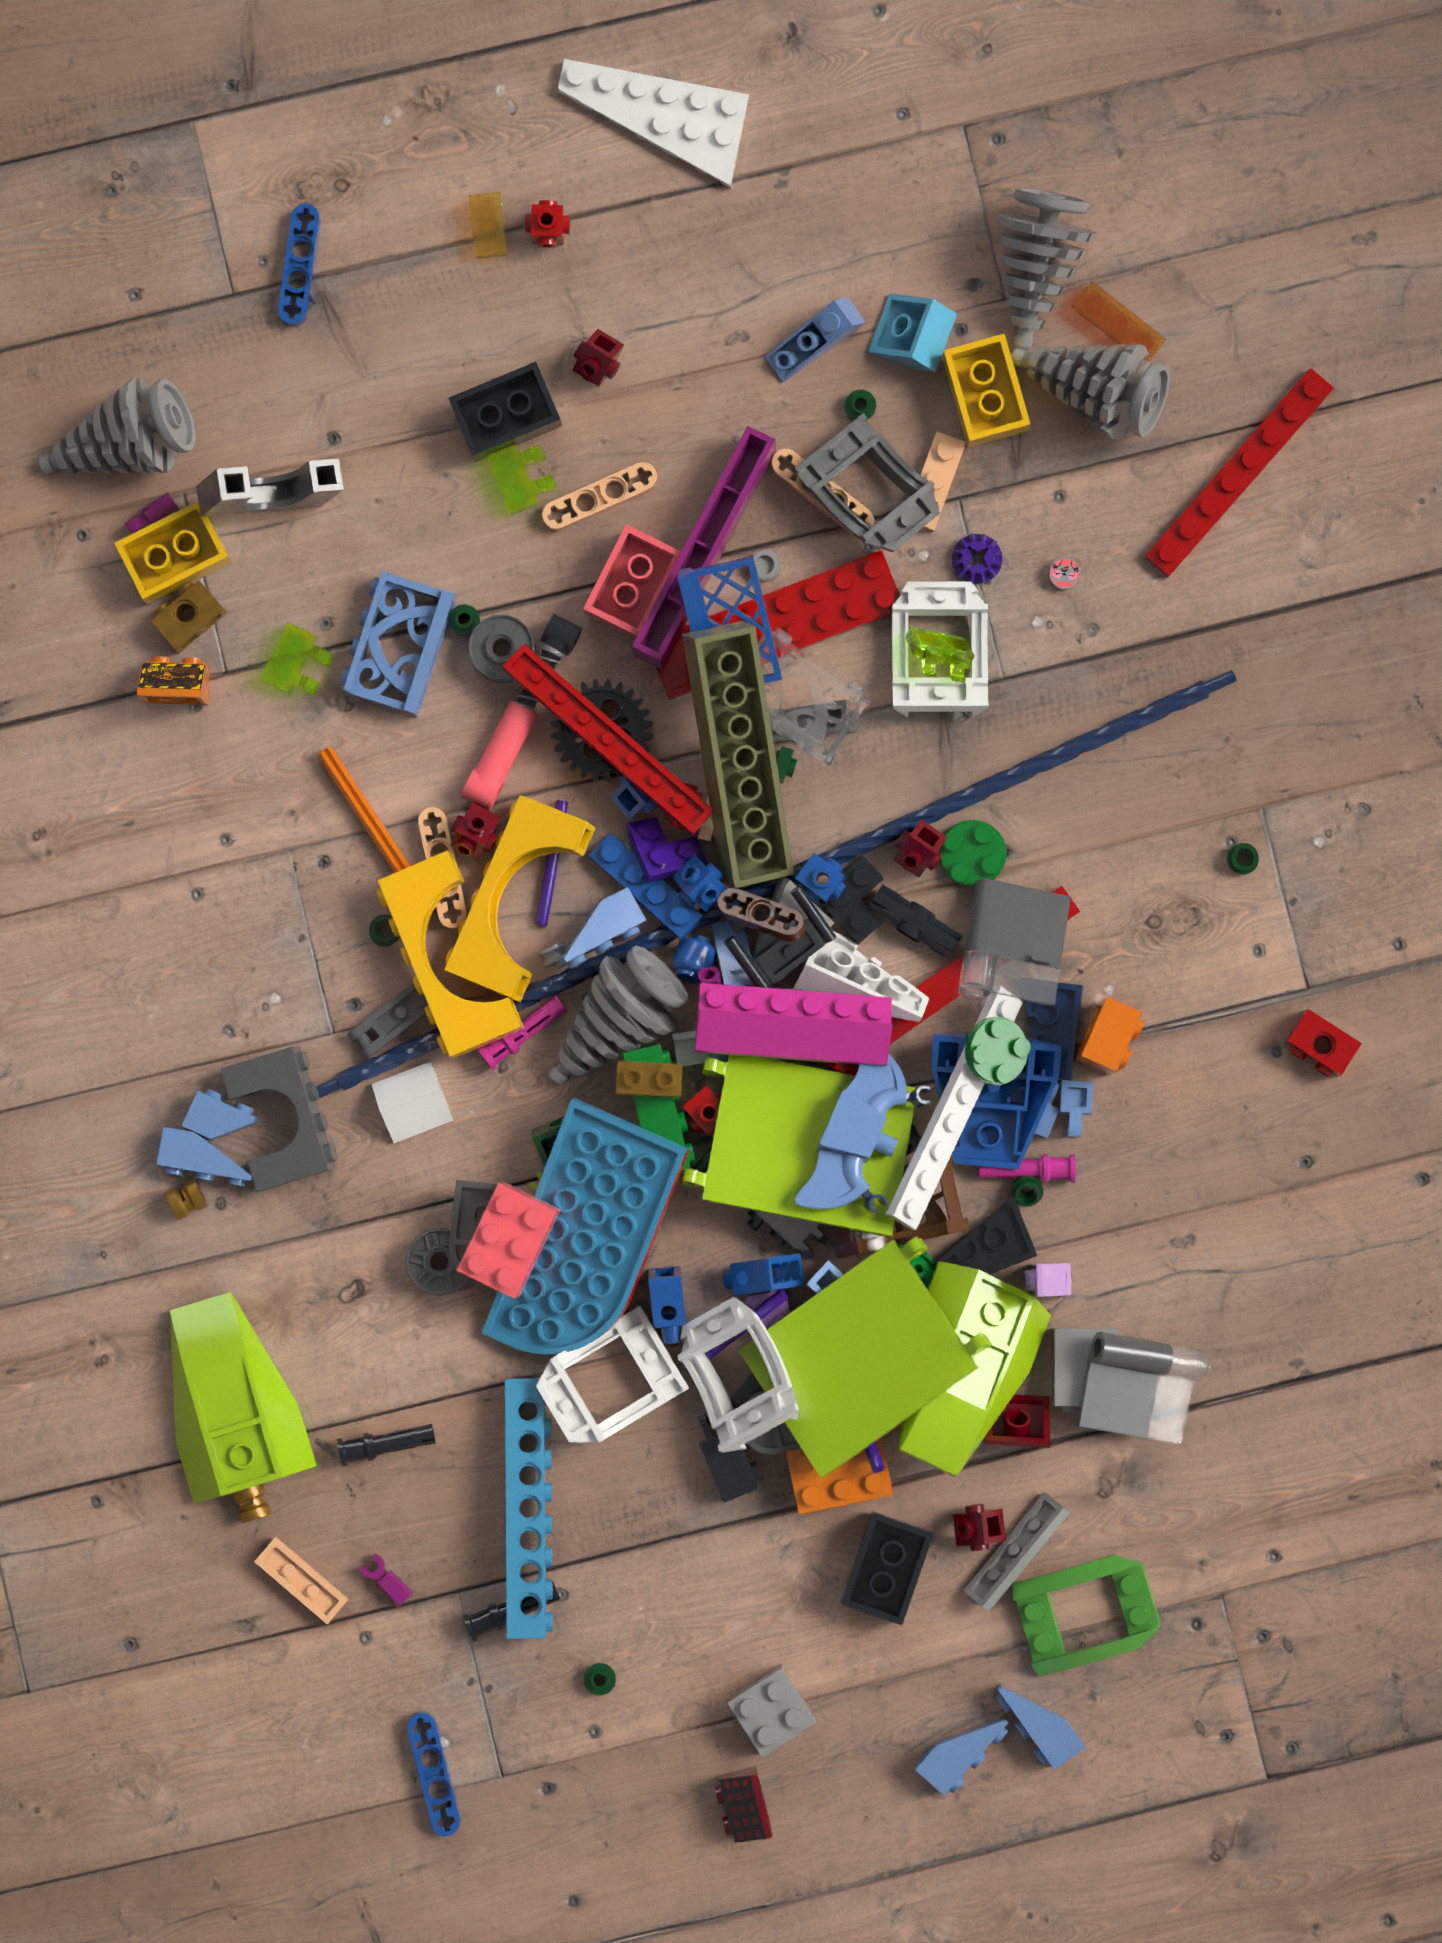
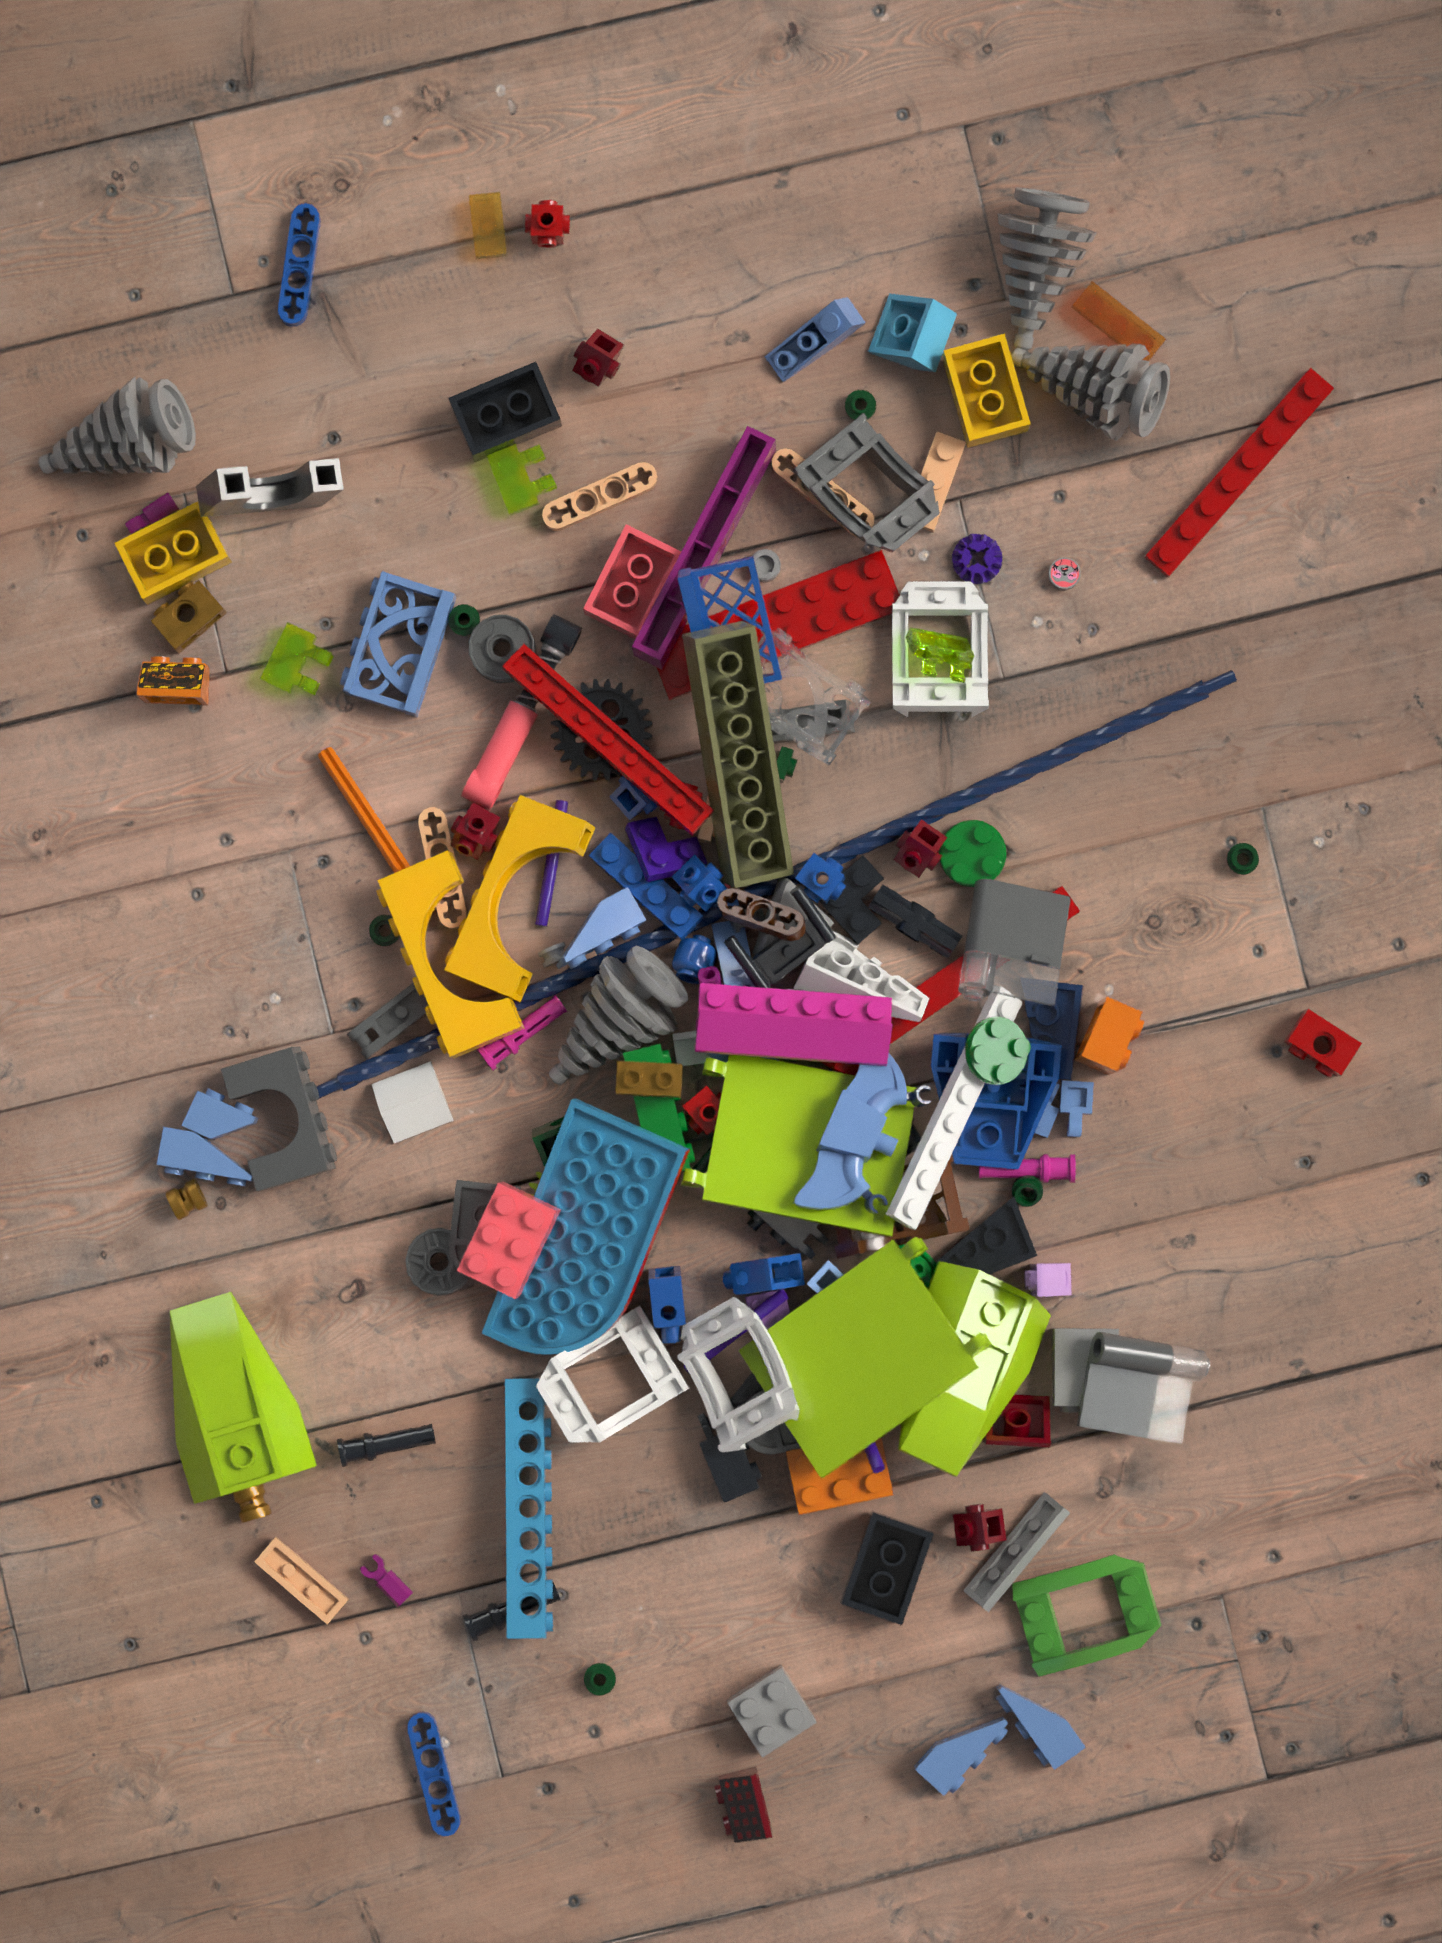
(676, 116): white wing -> none

